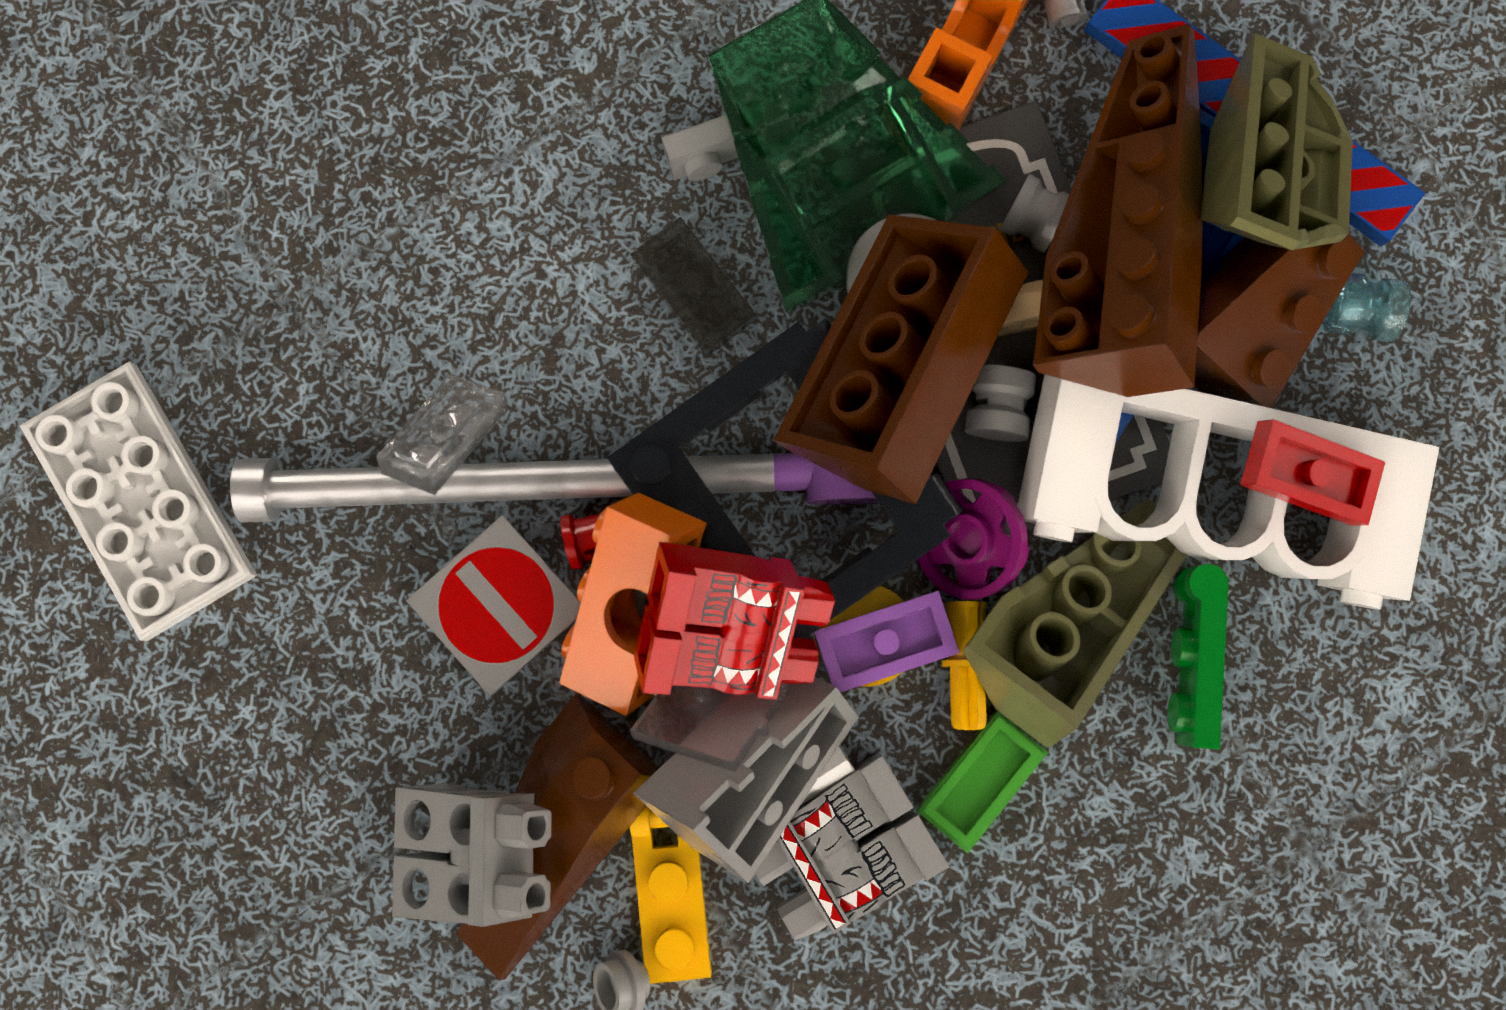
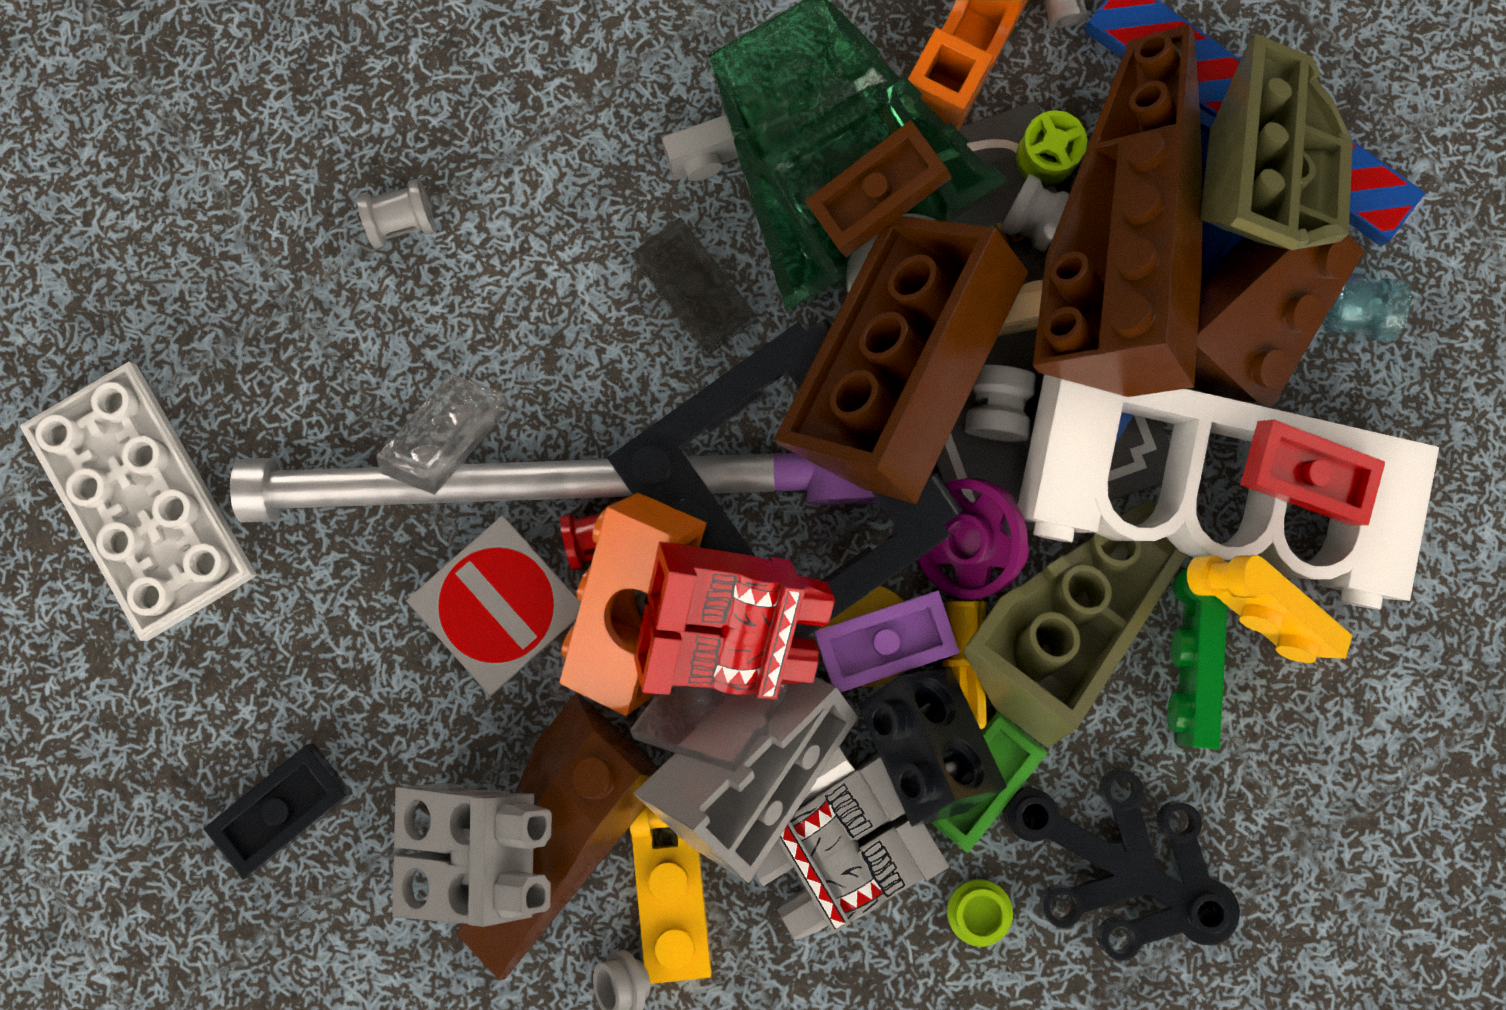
(277, 811): none -> black plate
(396, 213): none -> light grey bush
(878, 188): none -> reddish brown plate
(931, 745): none -> black brick
(979, 912): none -> lime plate
(1058, 136): none -> lime wheel
(1132, 870): none -> black plant
(1270, 606): none -> yellow plate

